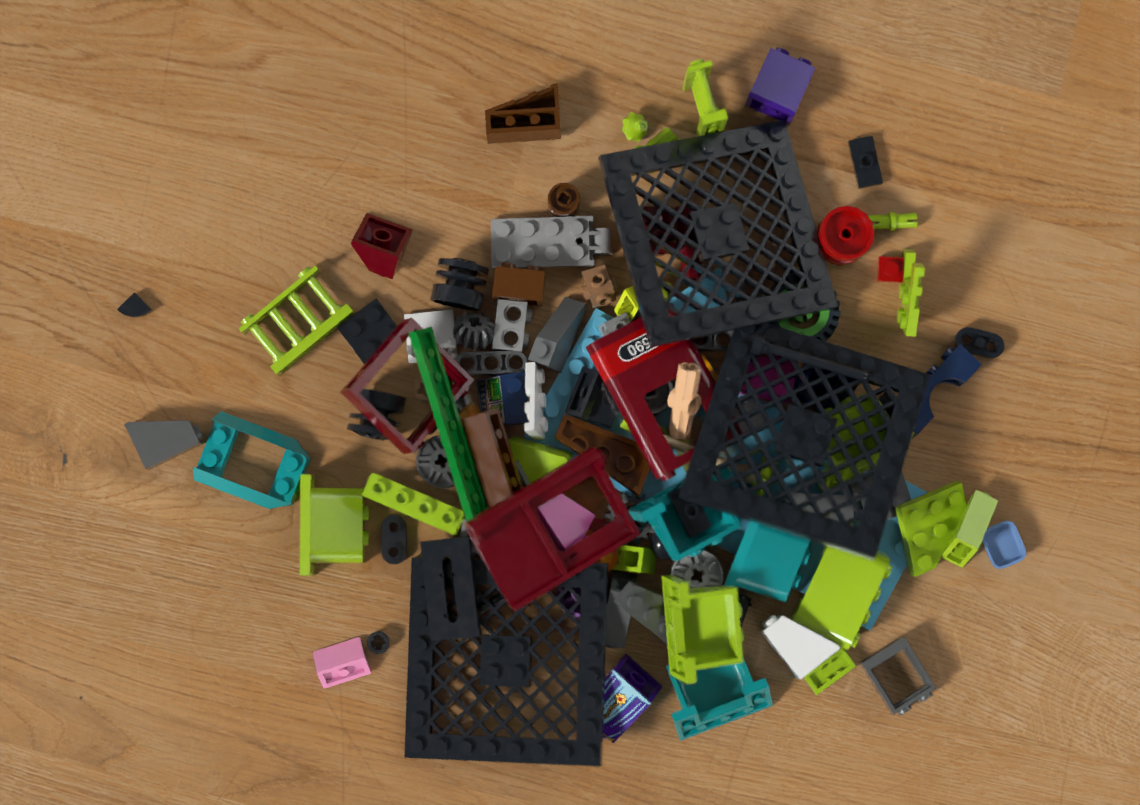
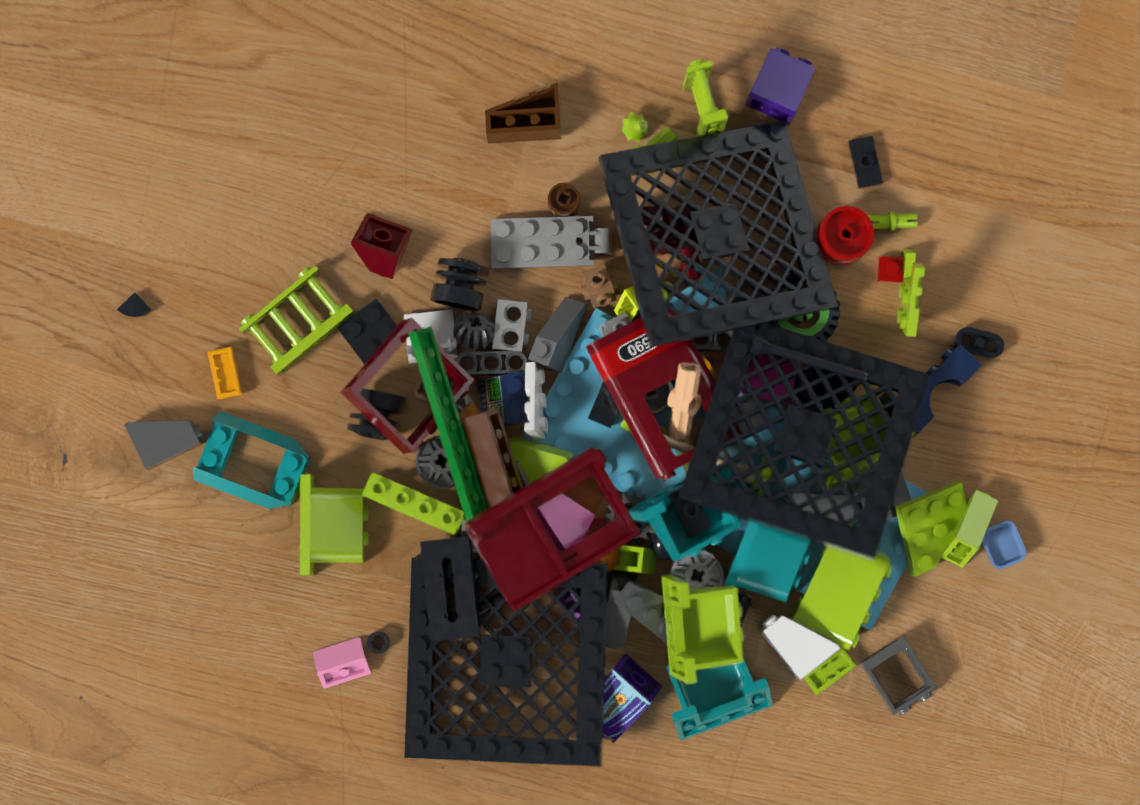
(224, 373): none -> light orange plate
(394, 539): black plate -> none
(519, 284): reddish brown brick -> none
(584, 393): black plate -> none
(624, 458): reddish brown wing -> none

